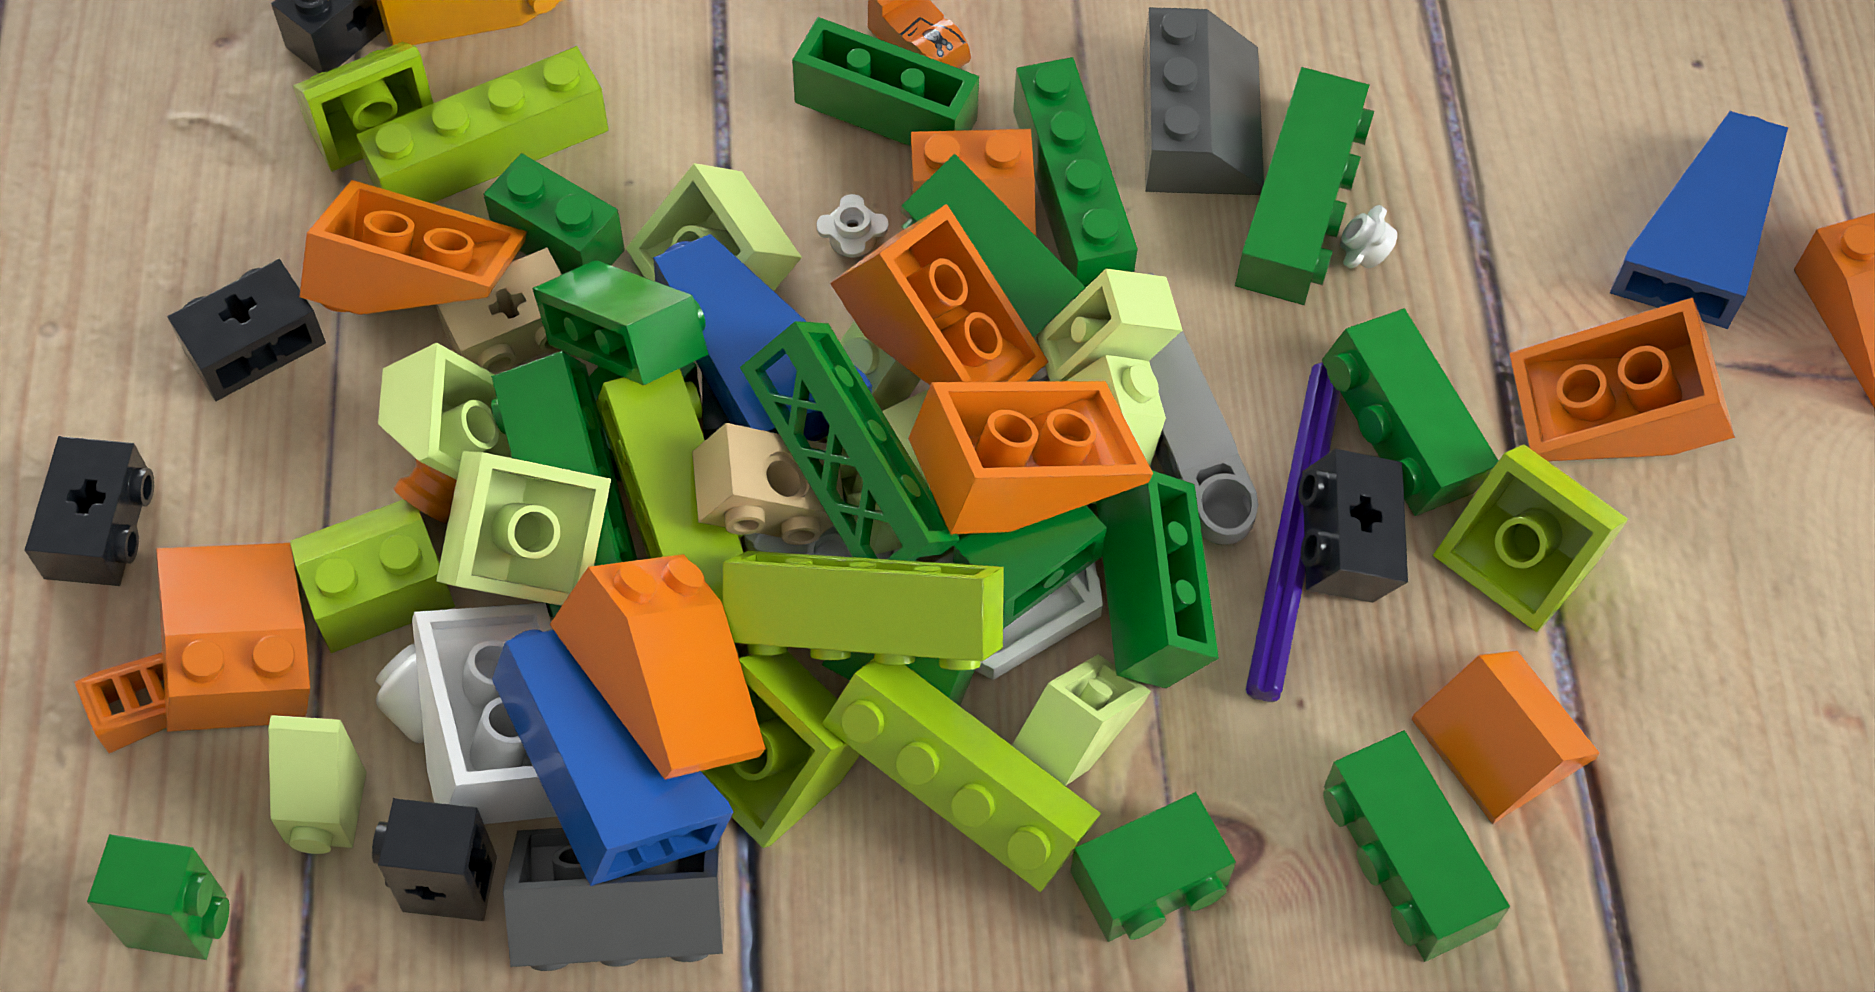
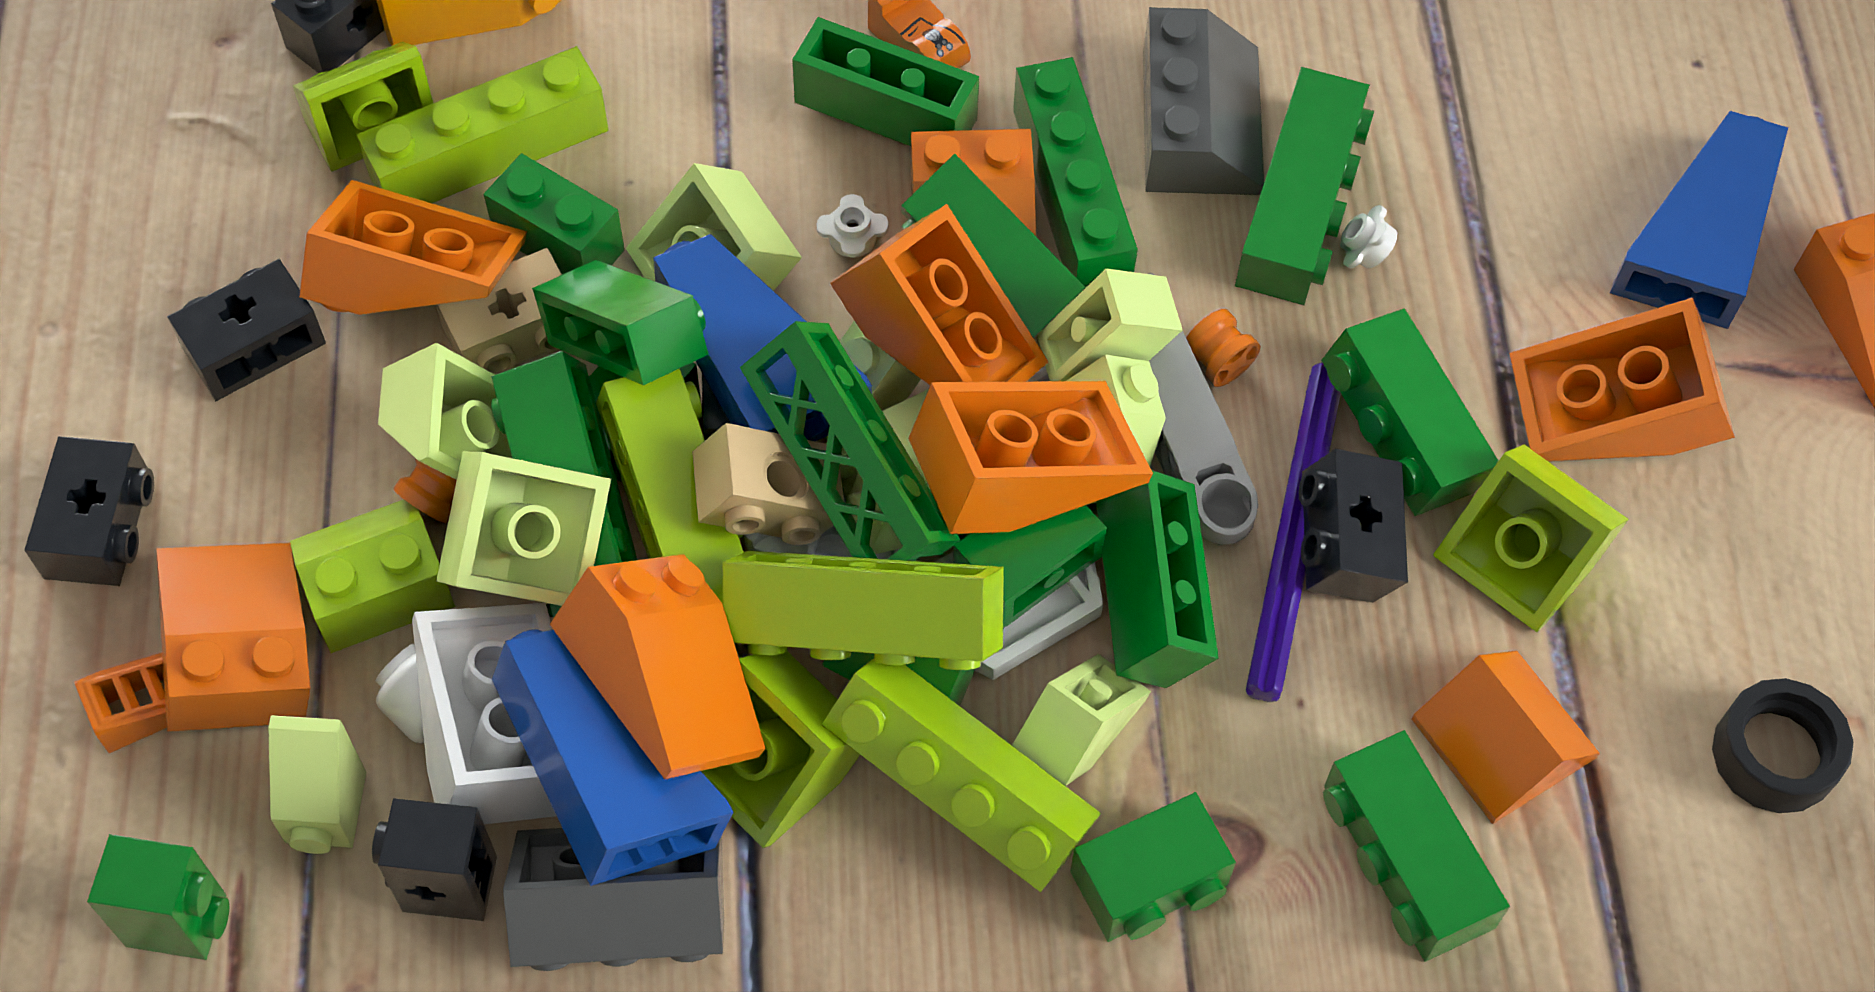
(1222, 347): none -> orange wheel
(1808, 709): none -> black tyre

